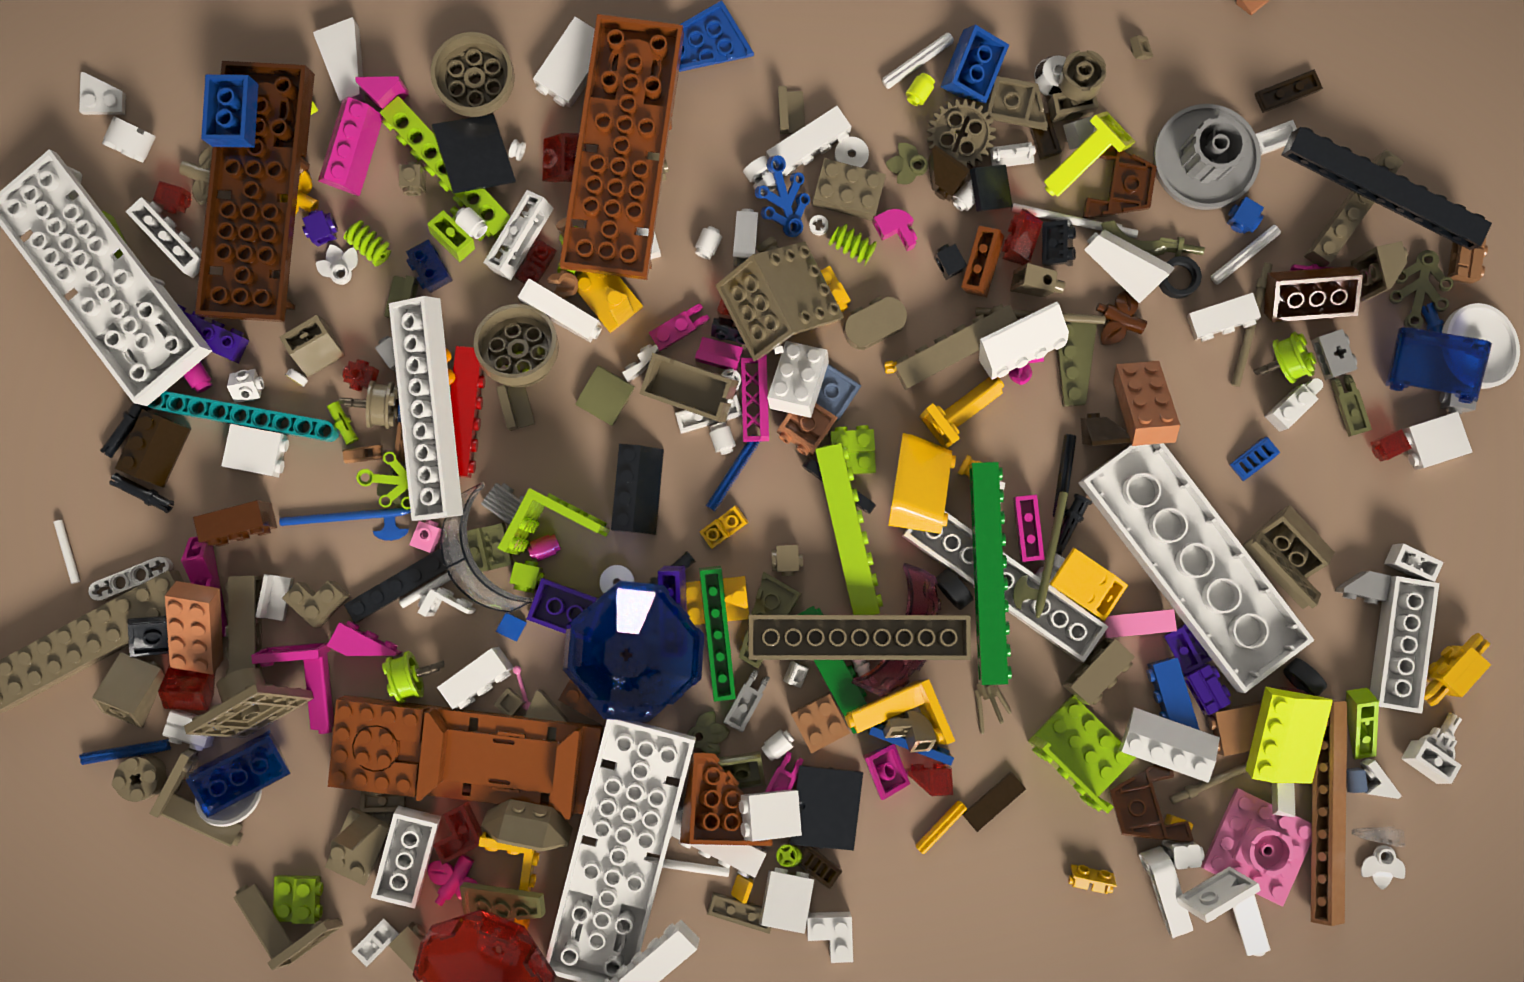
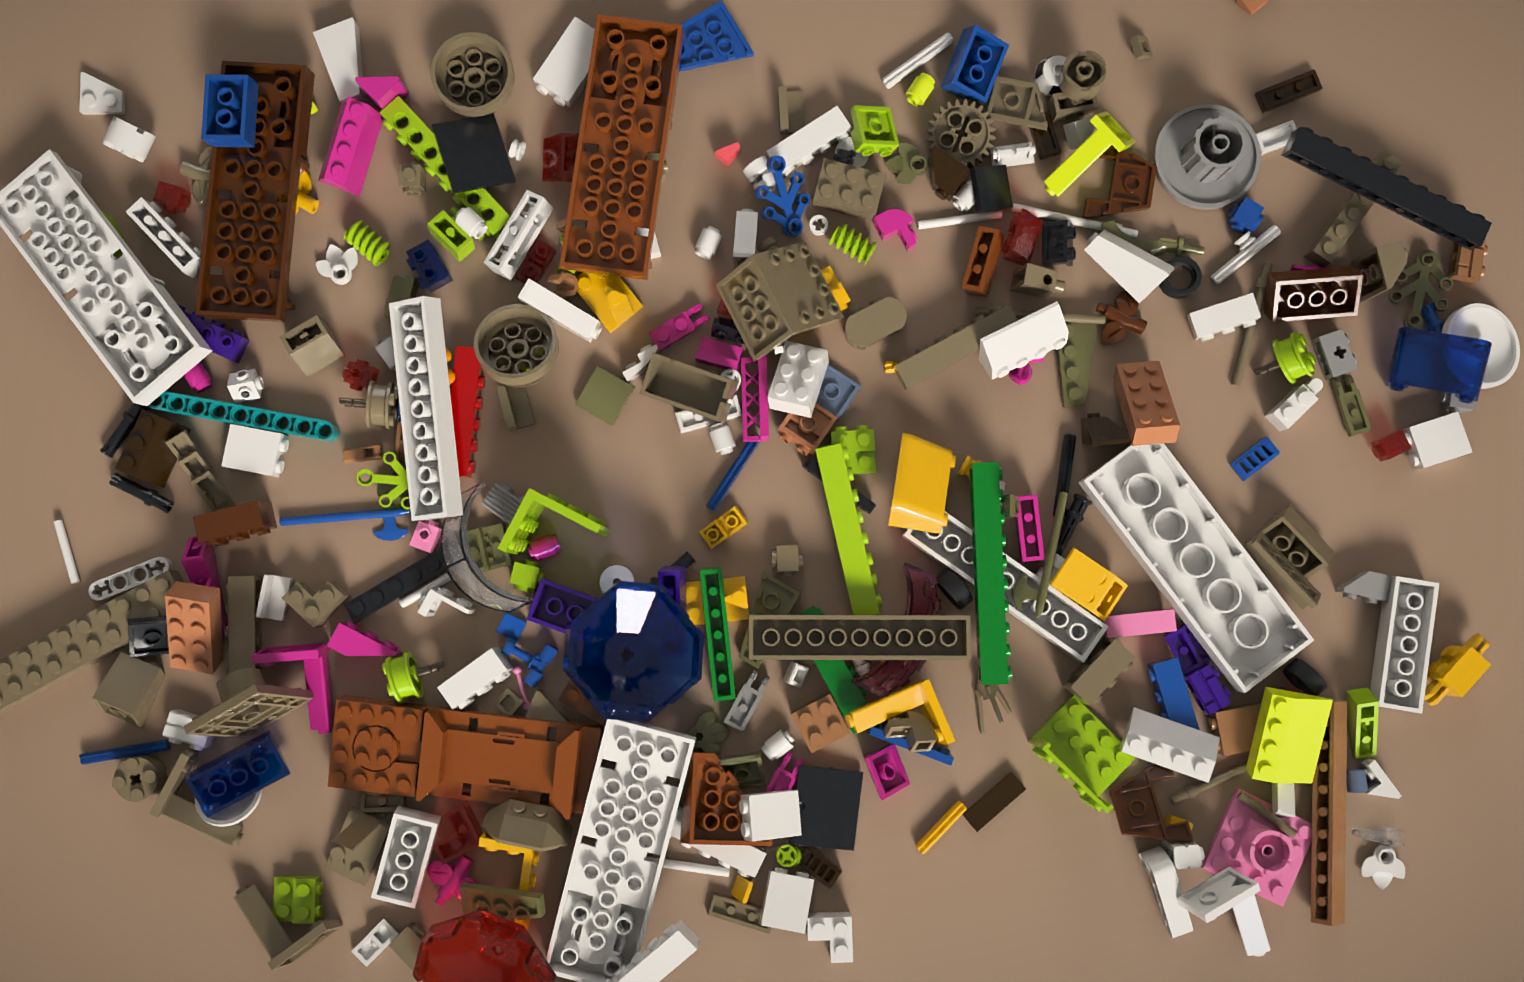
(186, 689): clear red slope -> none
(200, 471): none -> dark tan slope
(296, 377): white tile -> none
(320, 227): dark purple brick -> none
(342, 423): lime pin -> none
(536, 662): none -> blue bar
(637, 489): black slope -> none
(728, 154): none -> coral slope
(844, 156): none -> black plate
(873, 130): none -> lime plate
(934, 780): clear red slope -> none
(945, 423): yellow piece -> none
(950, 261): black brick -> none
(961, 219): none -> white bar
(1010, 505): none -> olive slope
(1101, 880): yellow hinge -> none
(1244, 241): none -> white bush
(1267, 814): none -> dark tan bar
(1413, 562): white brick -> none
(1435, 752): white brick -> none

